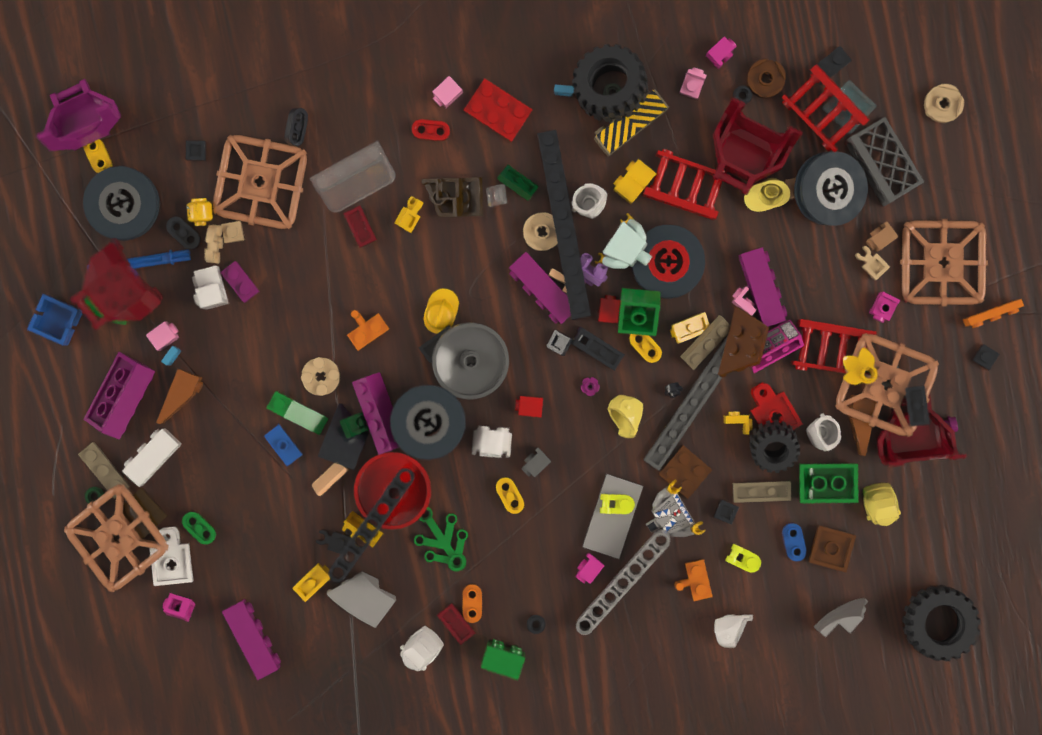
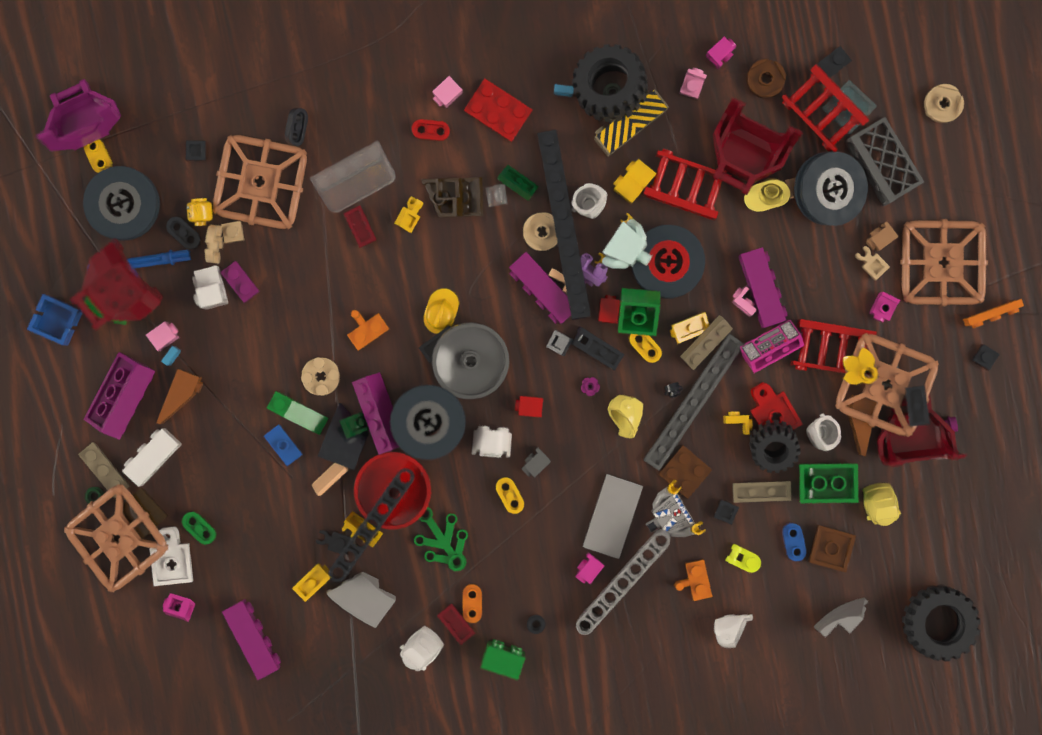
(623, 504): neon yellow plate -> none
(743, 344): reddish brown wing -> none
(744, 89): black plate -> none

